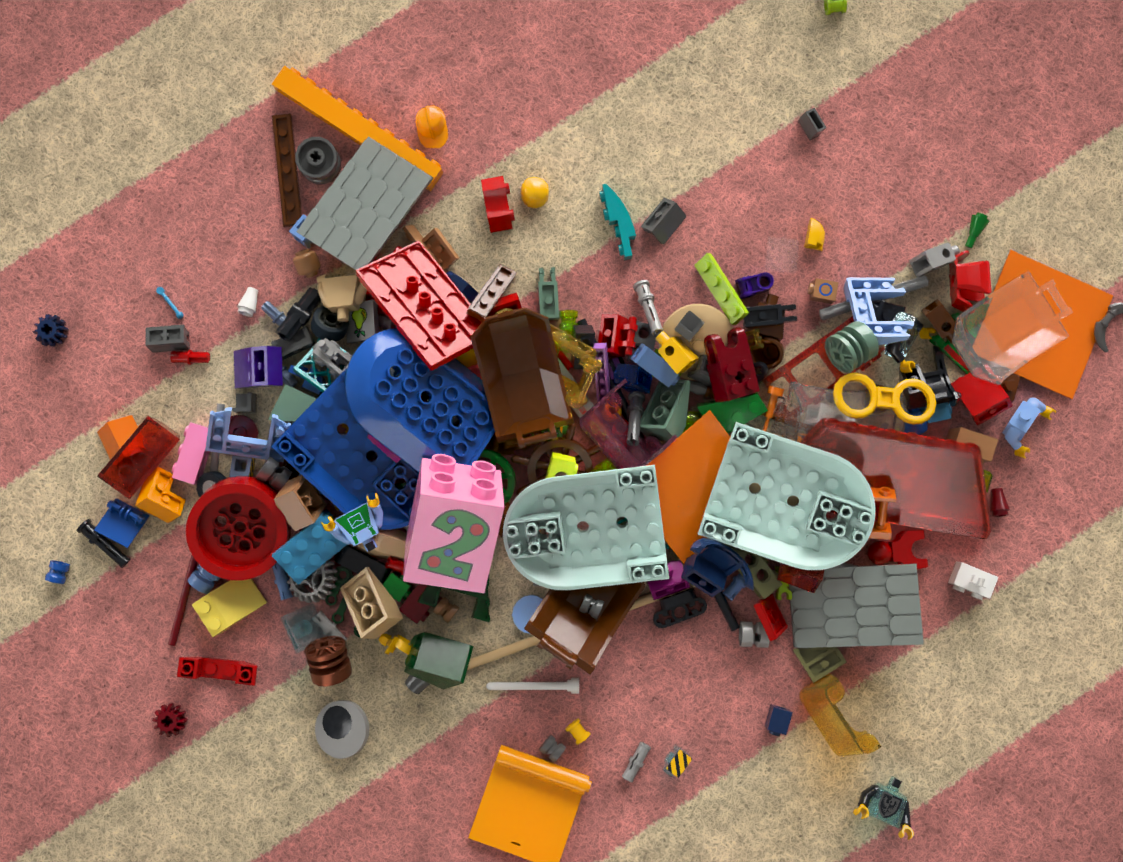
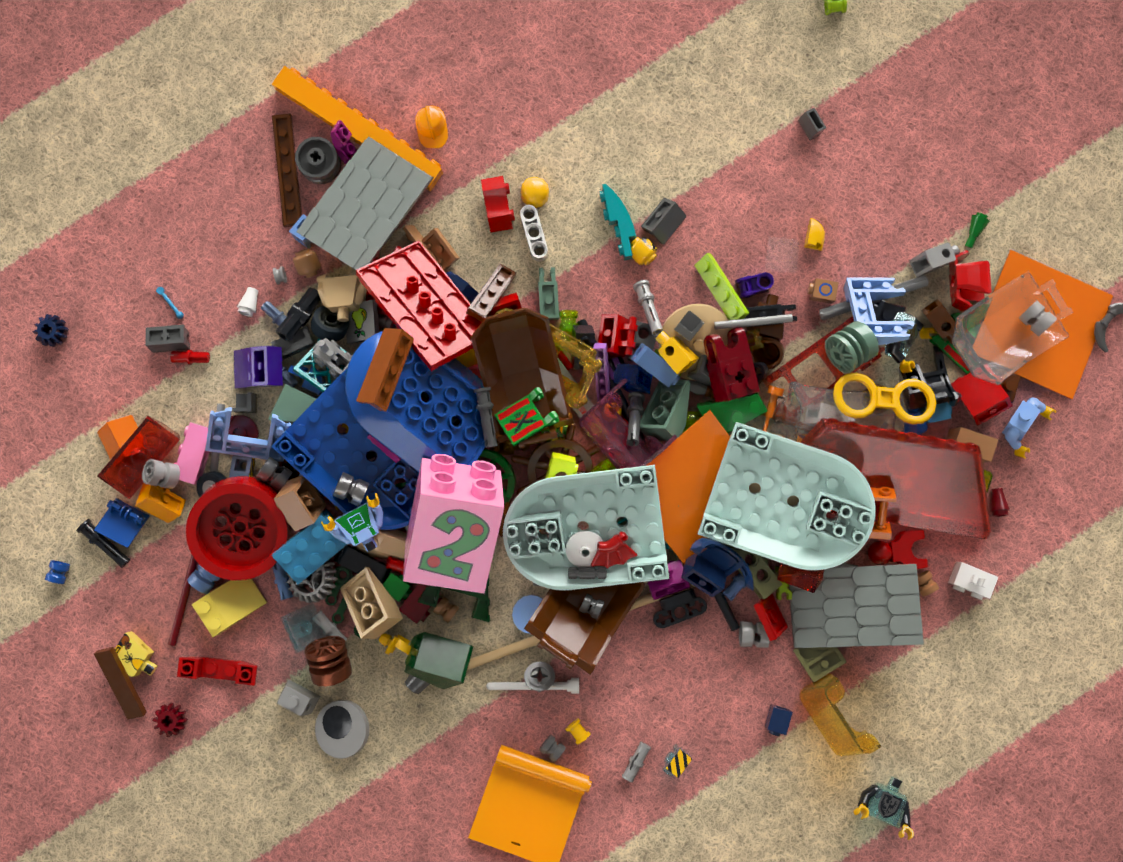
(120, 683): none -> reddish brown tile
(135, 655): none -> light yellow torso
(161, 474): none -> light grey wheel
(280, 275): none -> light grey bush
(297, 699): none -> light grey torso
(340, 137): none -> magenta slope
(350, 489): none -> flat silver wheel
(385, 368): none -> dark orange panel
(485, 408): none -> dark grey pin
(523, 418): none -> green flag
(533, 670): none -> light grey gear
(534, 224): none -> white beam
(582, 541): none -> white dish
(587, 573): none -> dark grey axle
(613, 551): none -> red arm
(643, 251): none -> yellow head
(753, 321): none -> light grey bar
(926, 583): none -> medium nougat wheel
(1037, 318): none -> light grey wheel

